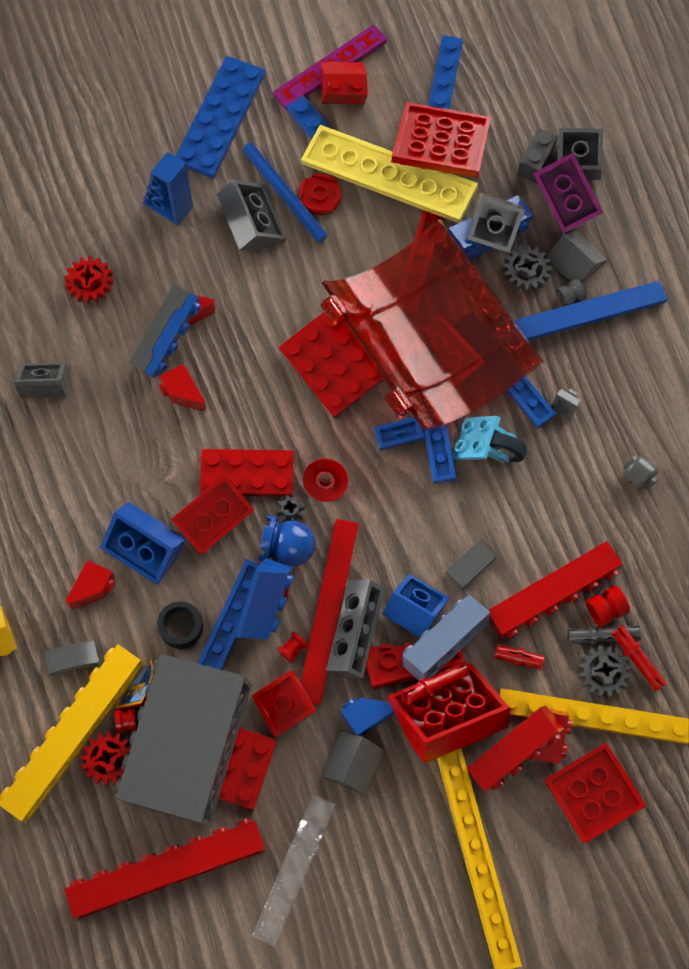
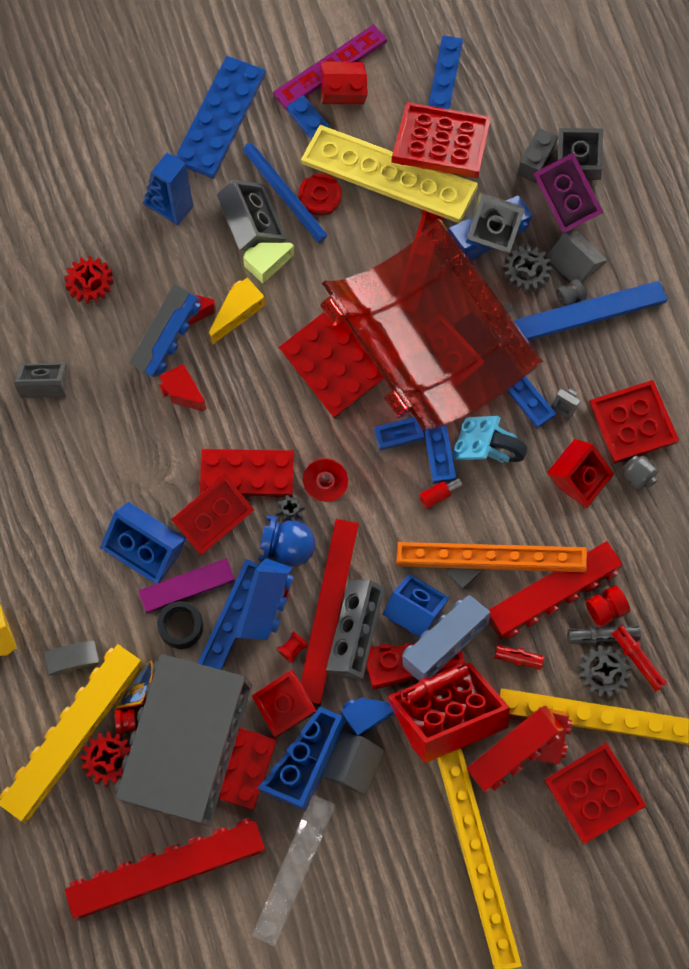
(91, 585): red slope -> none
(186, 585): none -> magenta tile
(239, 305): none -> yellow slope
(267, 259): none -> yellowish green slope
(303, 765): none -> blue wedge
(438, 493): none -> red piece
(492, 557): none -> orange tile
(581, 472): none -> red slope
(633, 421): none -> red plate

